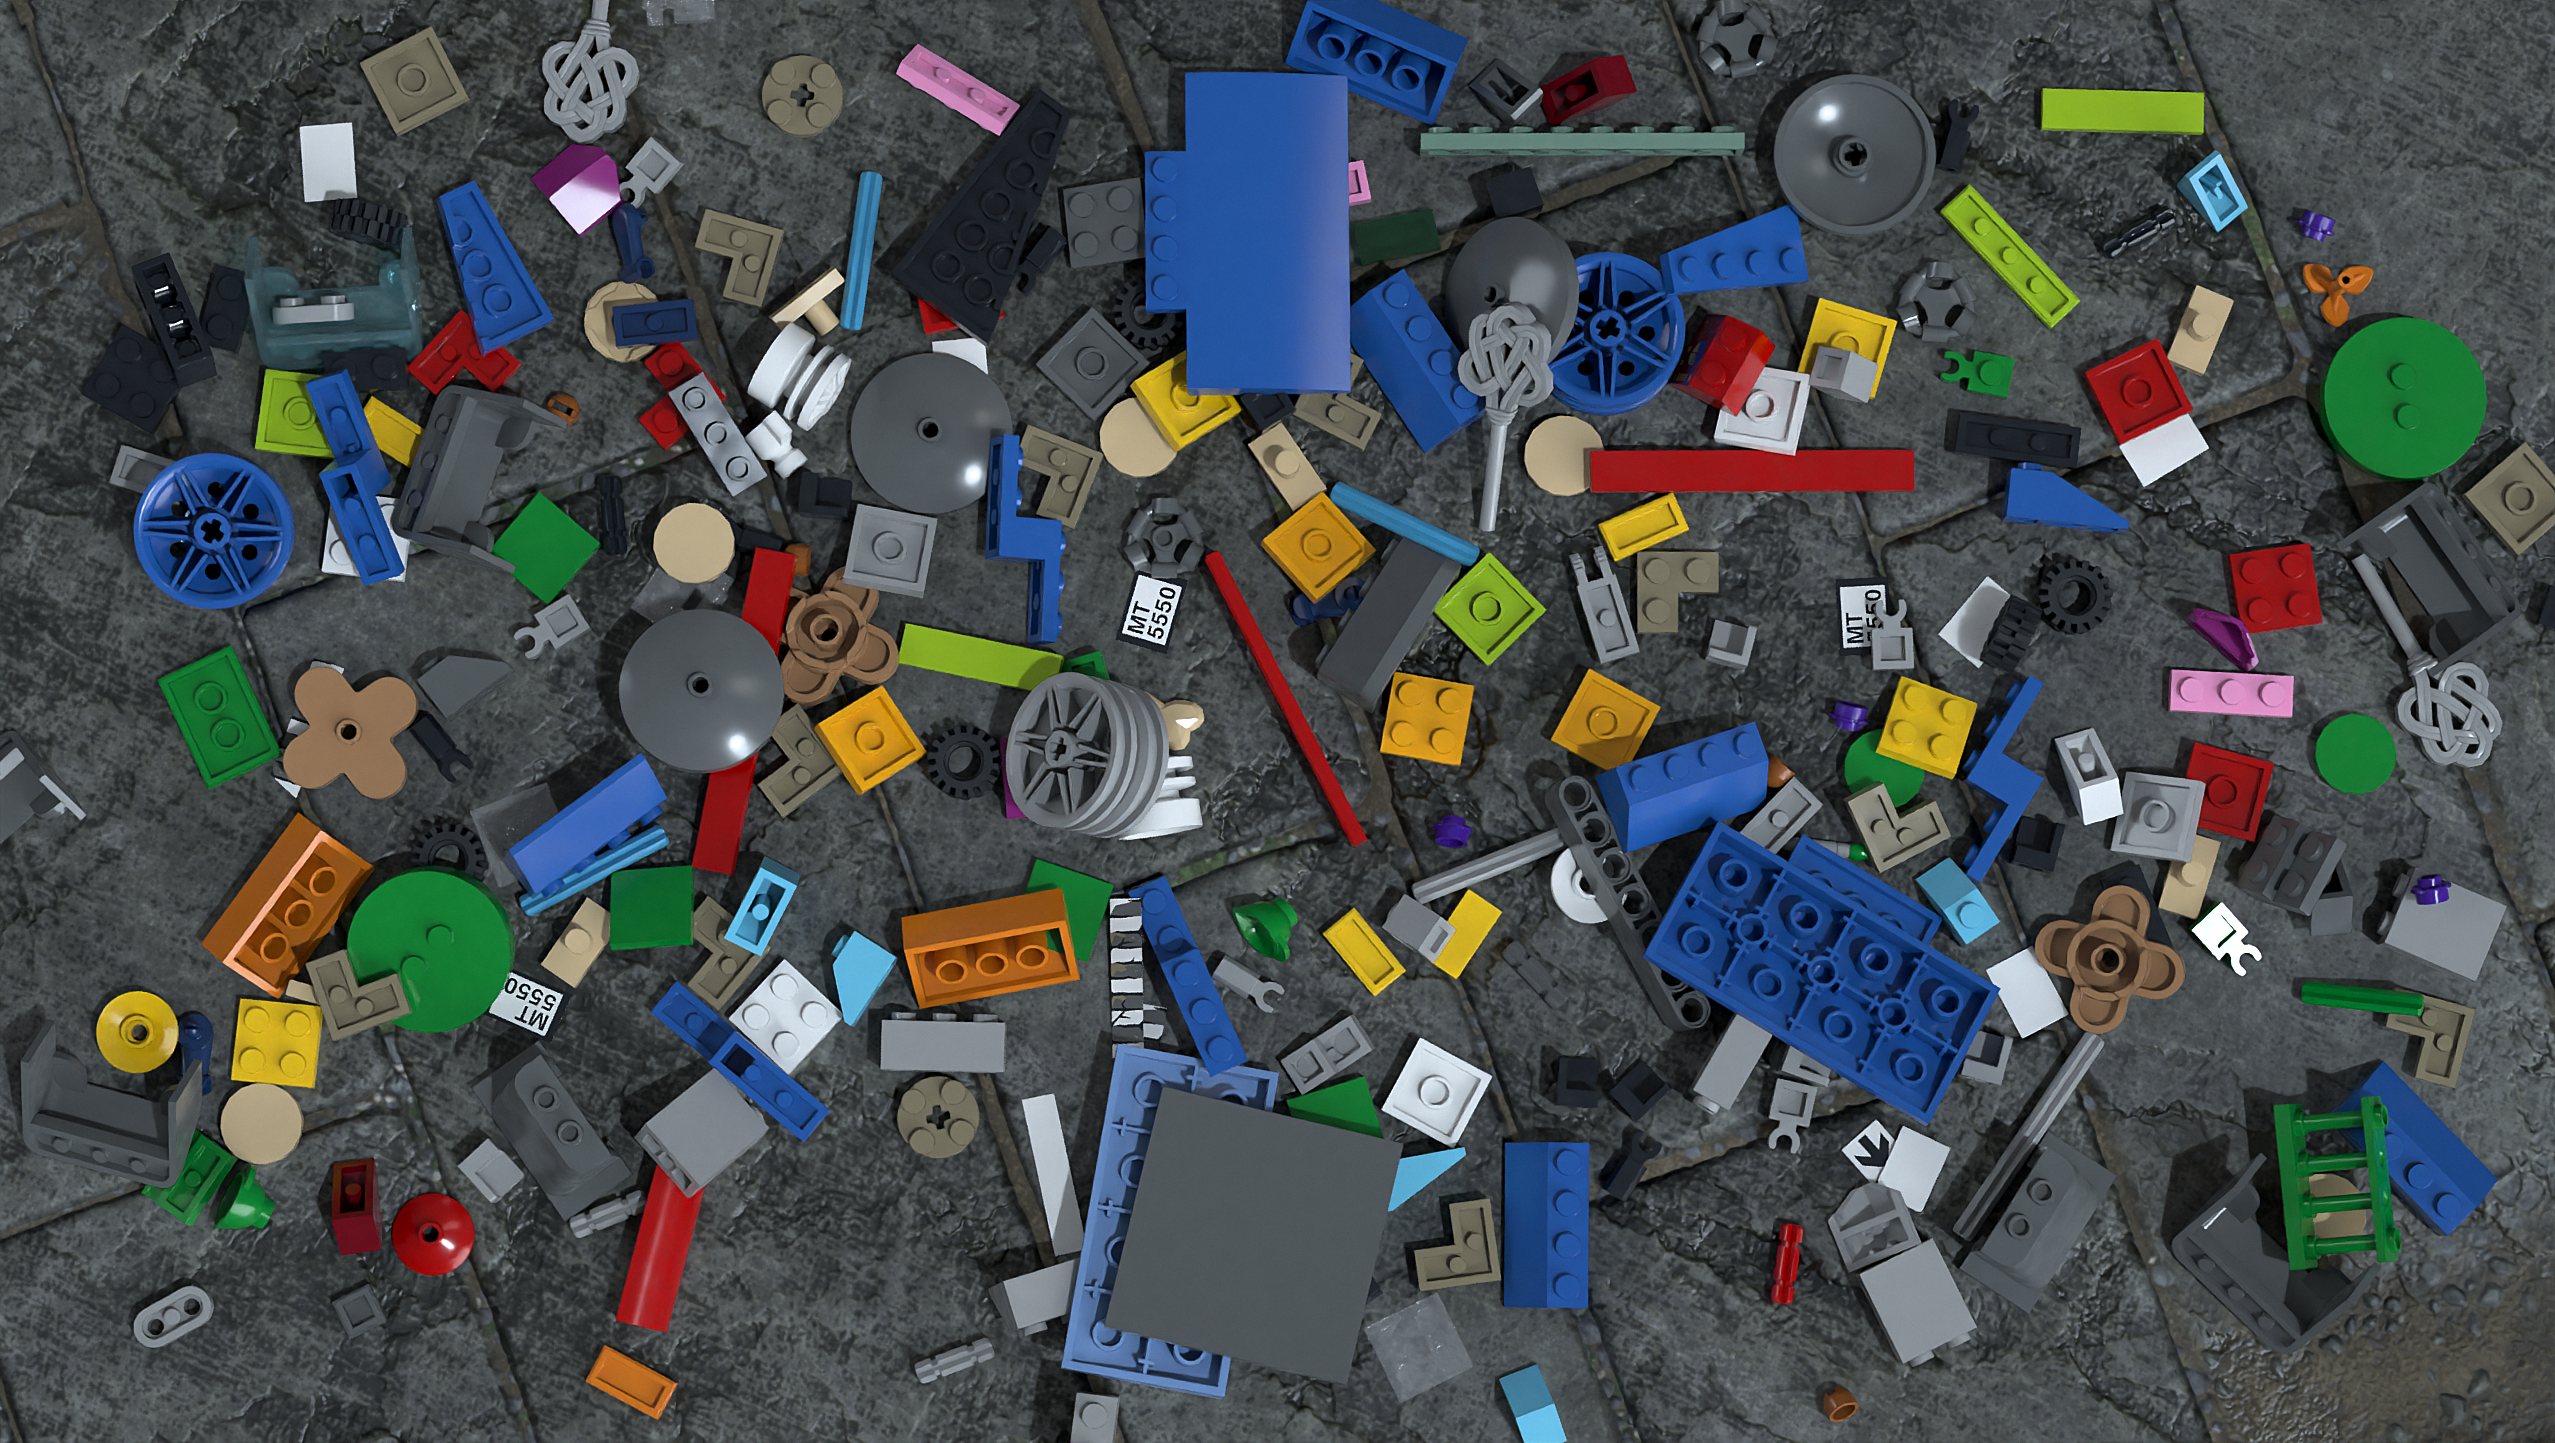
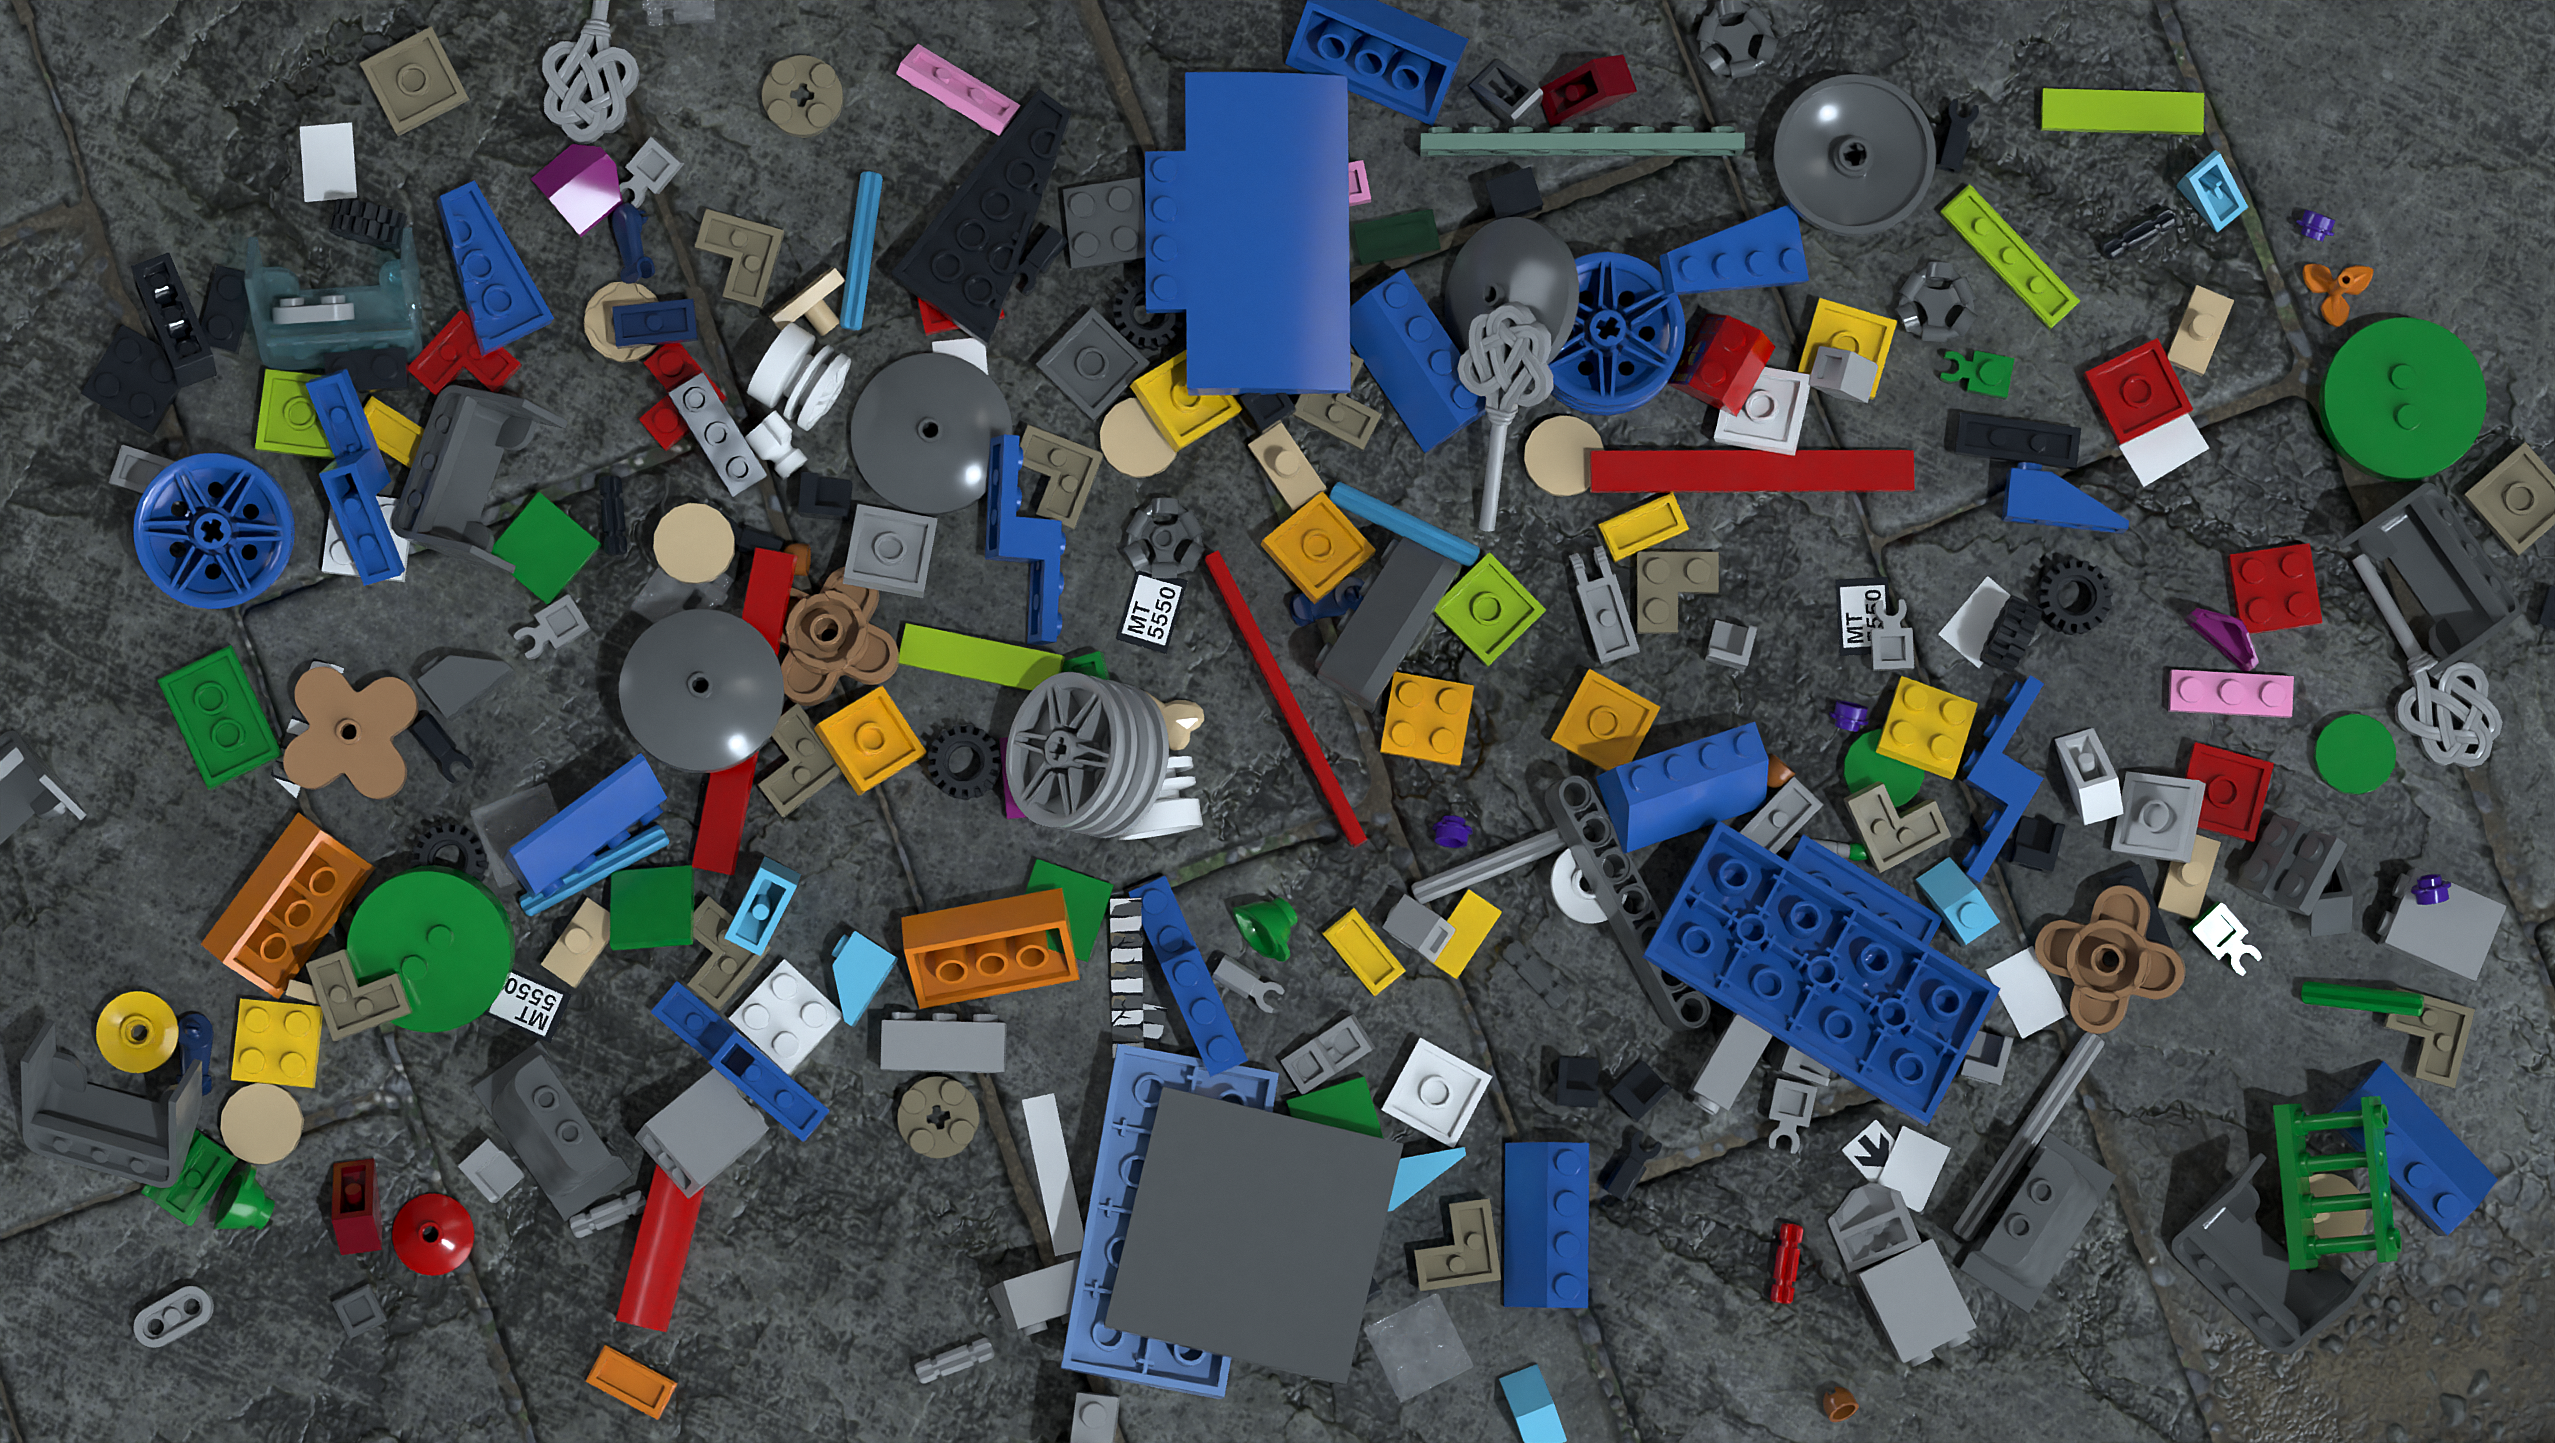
(568, 401): dark orange hinge -> none

